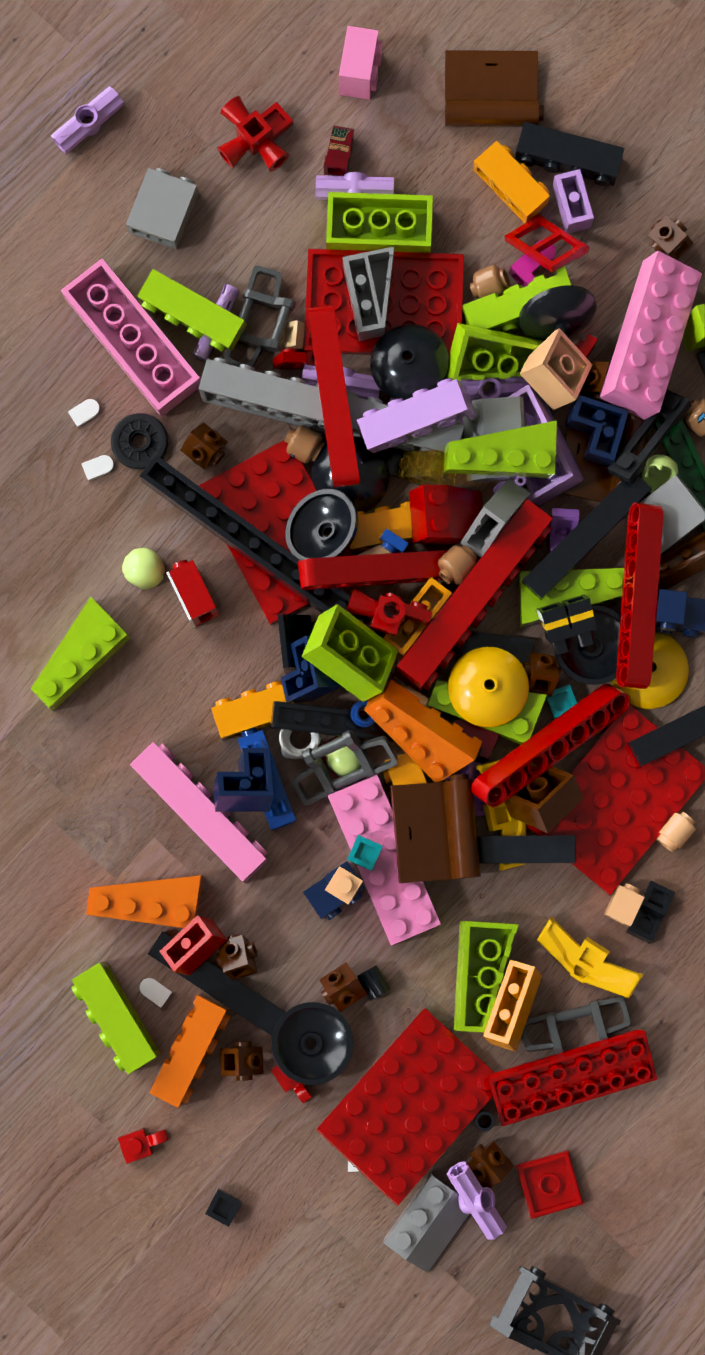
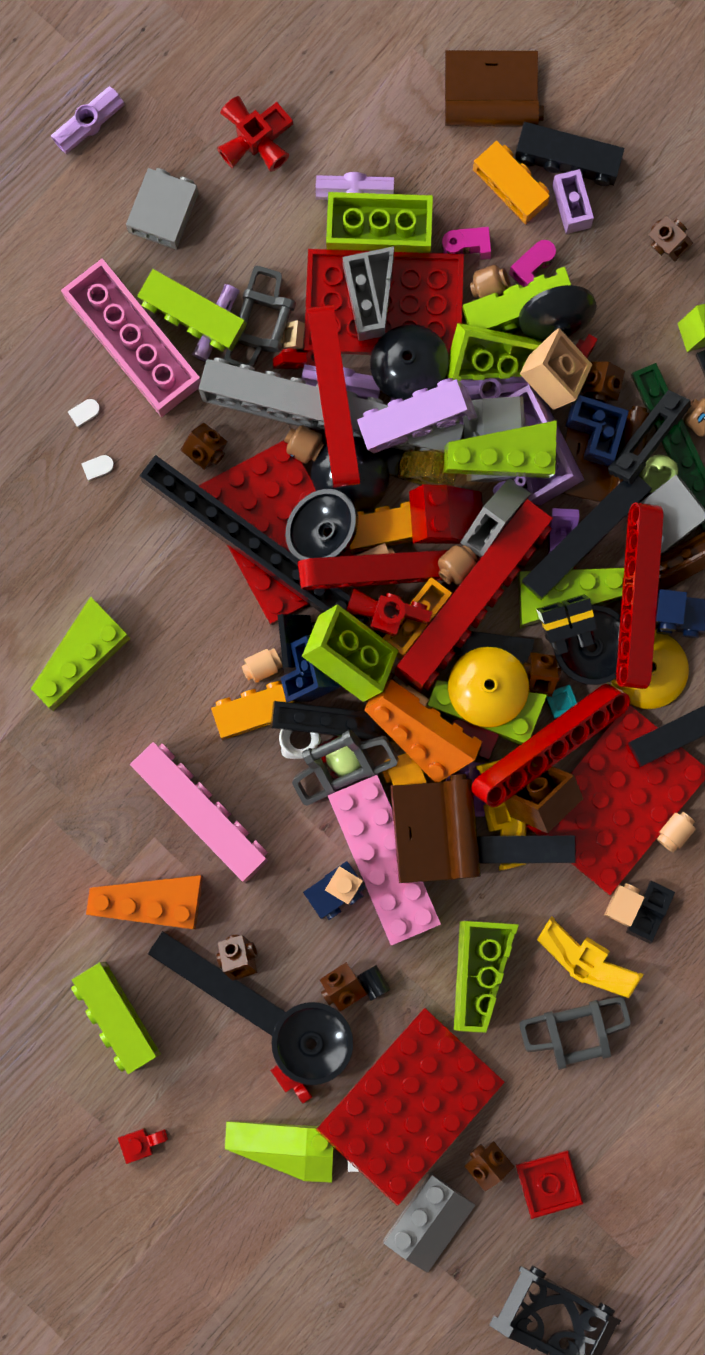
(138, 425): black wheel -> none
(143, 568): yellowish green hair -> none
(155, 991): white piece -> none
(190, 1051): orange wedge -> none
(192, 592): red piece -> none
(193, 945): red brick -> none
(223, 1207): black plate -> none
(247, 1061): reddish brown brick -> none
(249, 788): dark blue brick -> none
(261, 665): none -> light nougat brick
(280, 809): blue brick -> none
(284, 1147): none -> lime wedge
(339, 151): dark red leg -> none
(356, 717): blue plate -> none
(360, 63): bright pink brick -> none
(364, 852): teal plate -> none
(392, 542): blue plate -> none
(468, 242): none -> dark pink leg
(476, 1200): lavender piece -> none
(489, 1126): black hinge -> none
(512, 1005): light orange brick -> none
(572, 1077): red plate -> none
(579, 248): red window -> none
(651, 335): bright pink brick -> none

